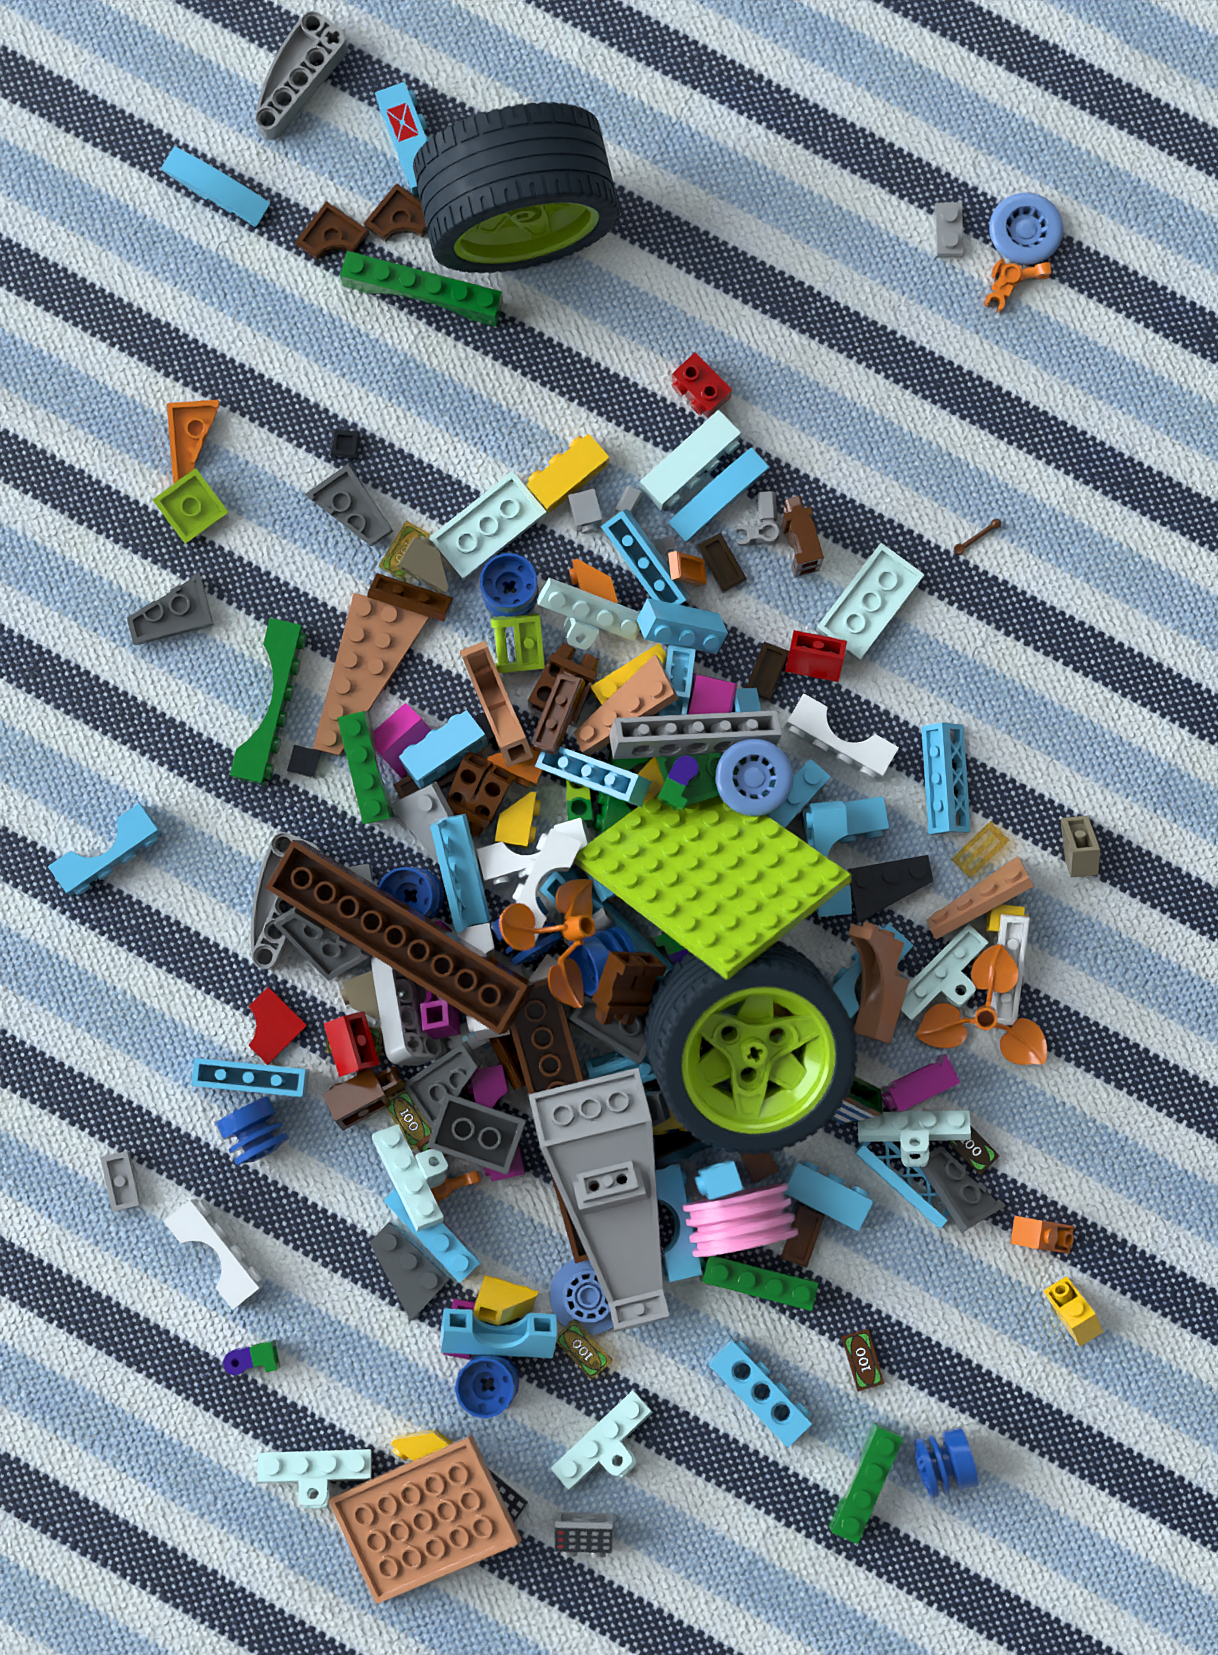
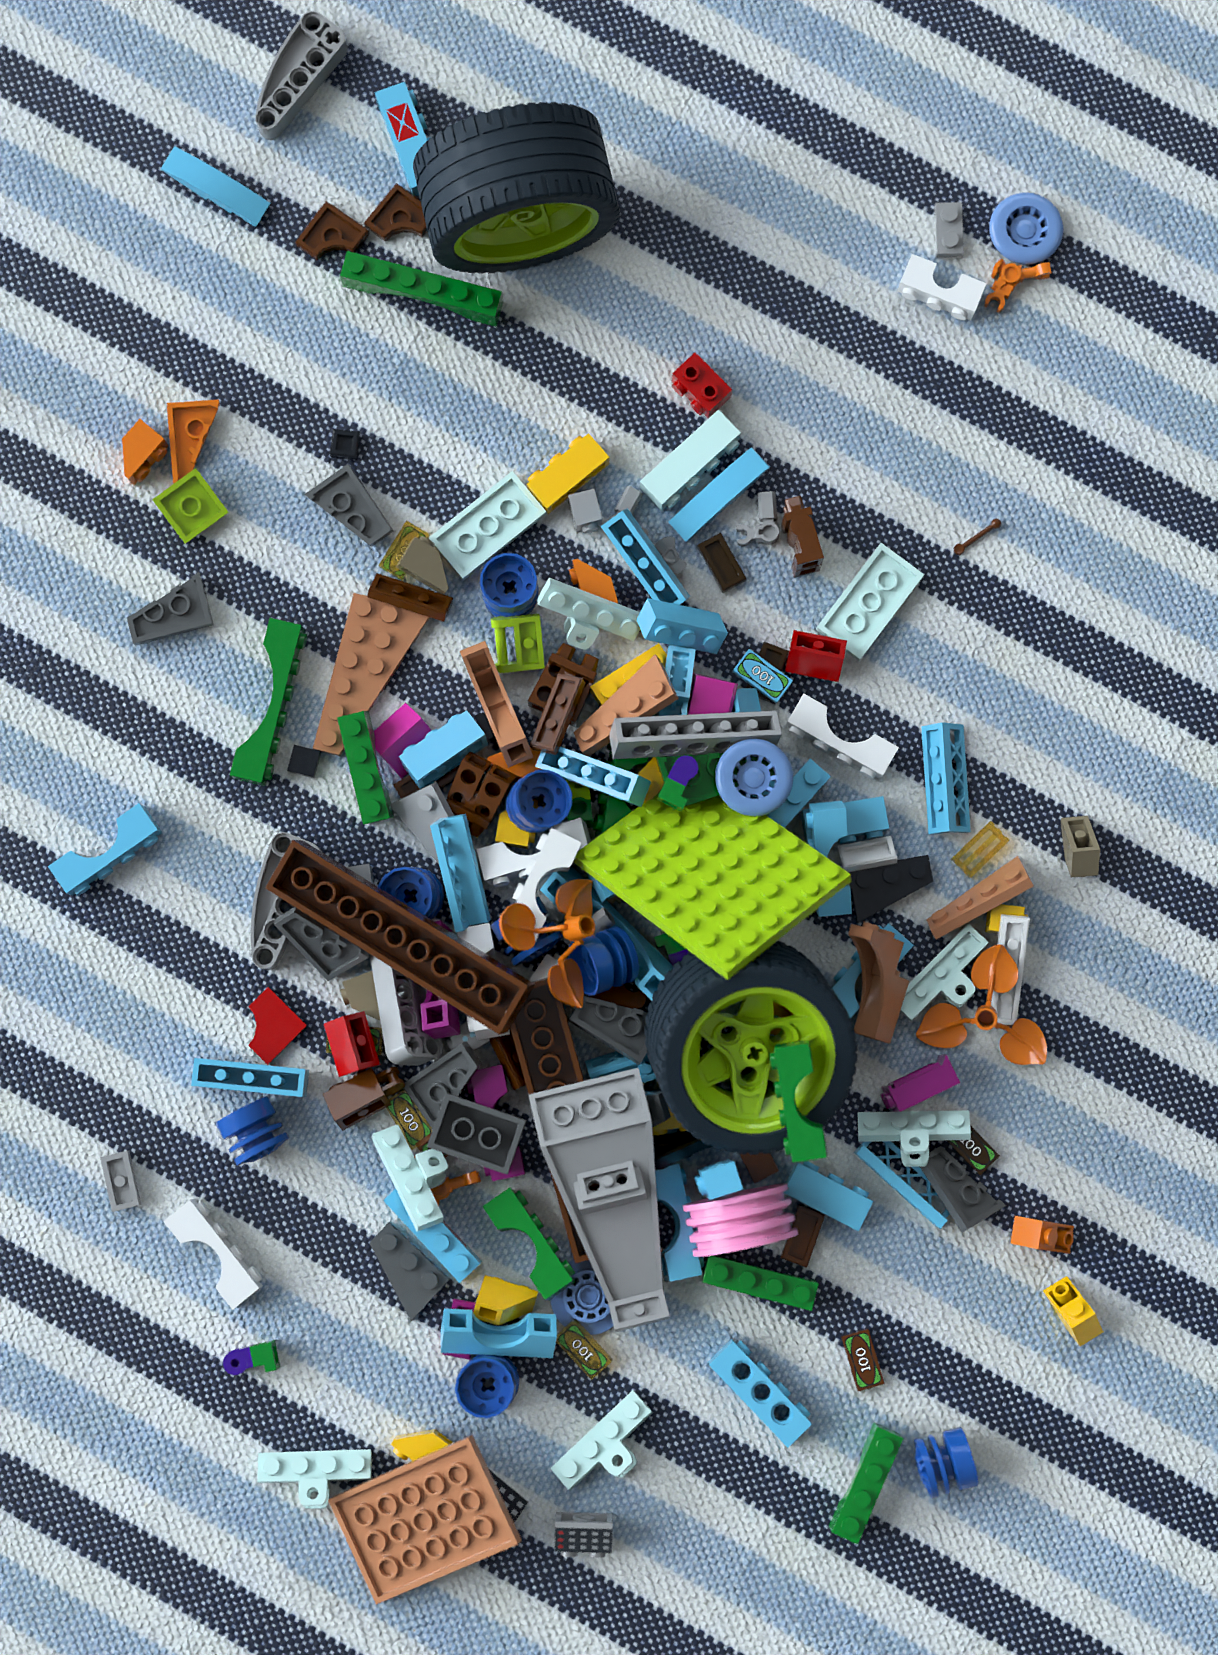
(140, 451): none -> orange slope
(550, 1273): none -> green arch
(553, 803): none -> blue wheel
(626, 986): reddish brown hips -> none
(687, 568): orange tile -> none
(762, 676): none -> medium azure tile
(805, 1137): none -> green arch
(861, 1103): torso -> none
(867, 854): none -> white tile
(920, 285): none -> white arch

